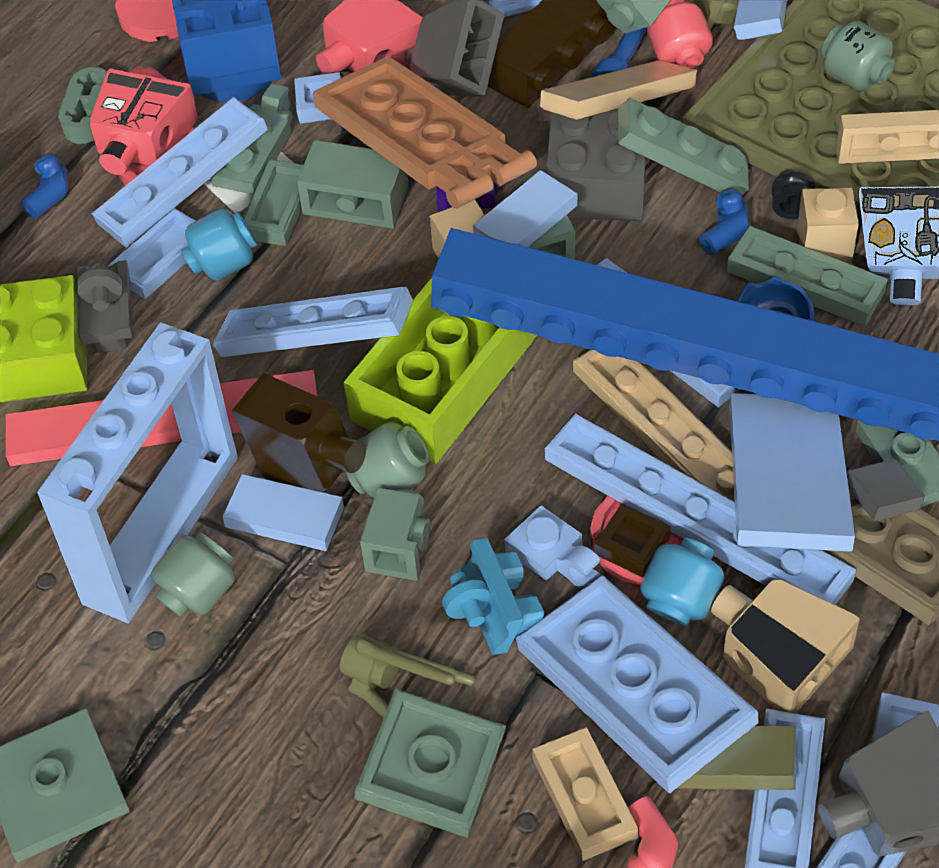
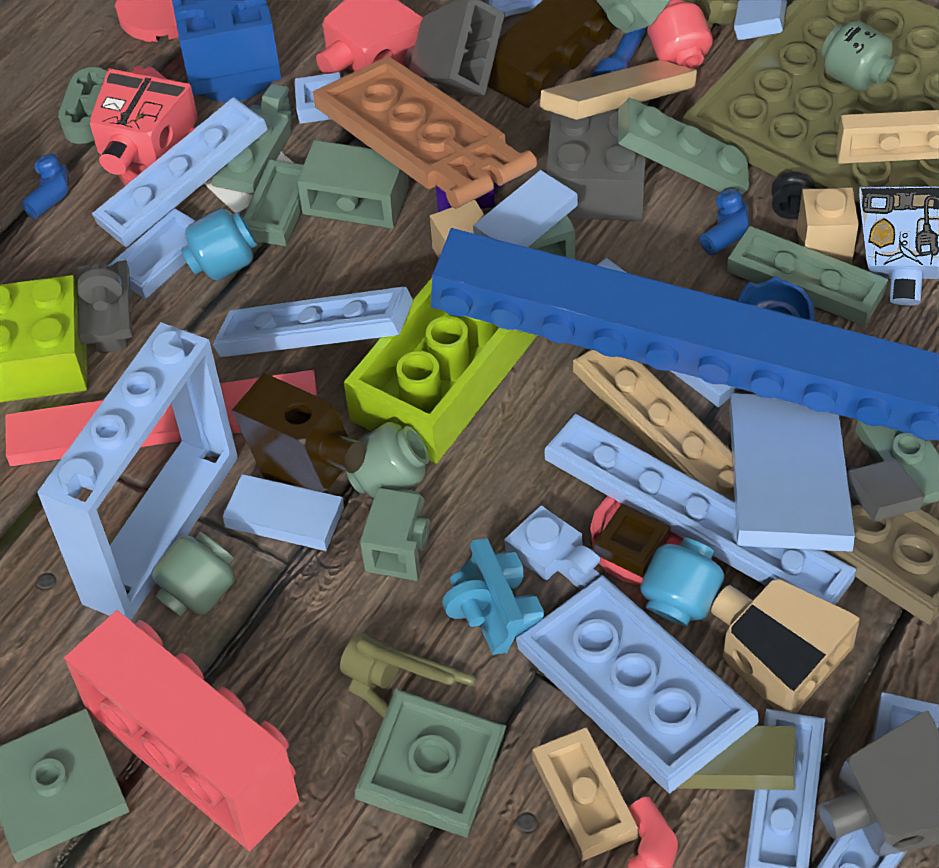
(185, 728): none -> coral brick

